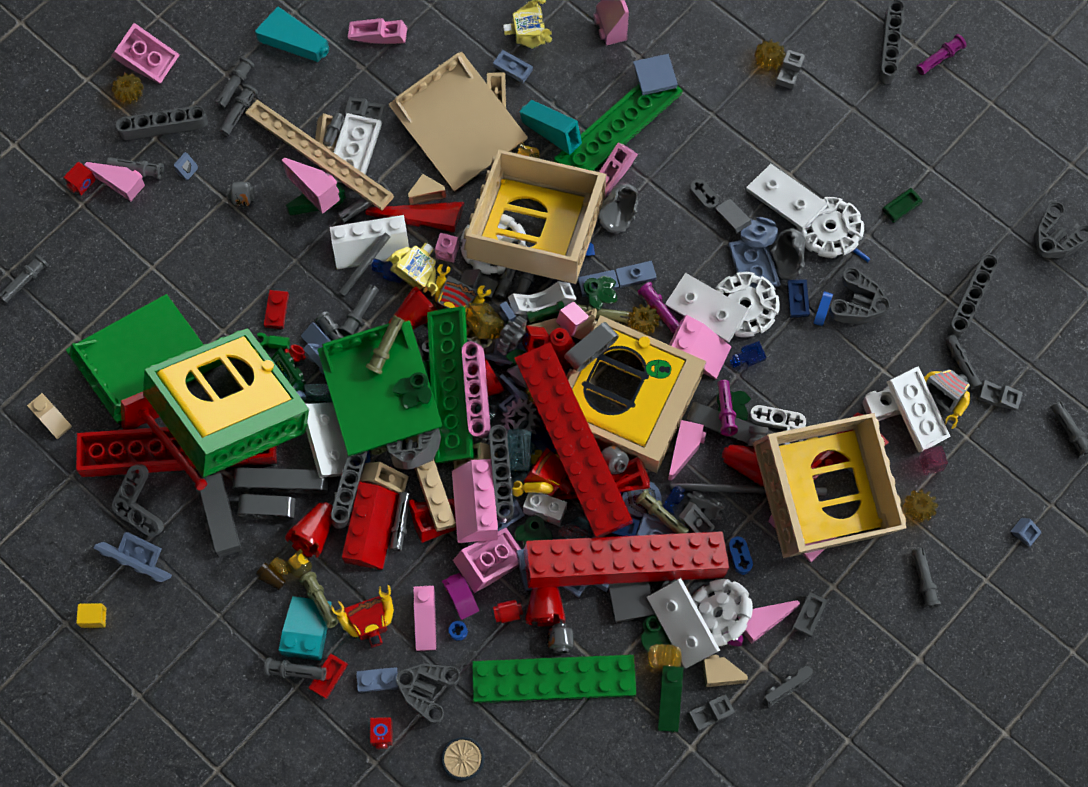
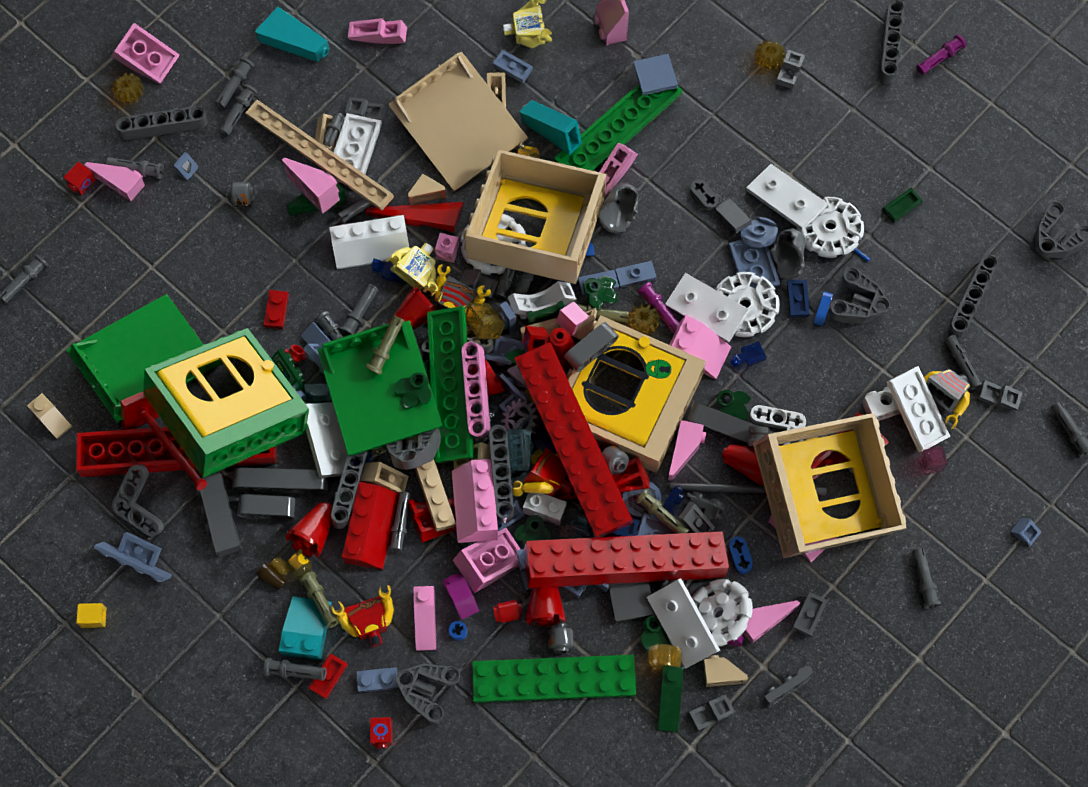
(274, 342): green bar -> none
(365, 263): dark grey piece -> none
(462, 758): tan wheel -> none
(511, 335): dark grey gear -> none
(727, 422): magenta pin -> none
(925, 500): clear yellow gear -> none

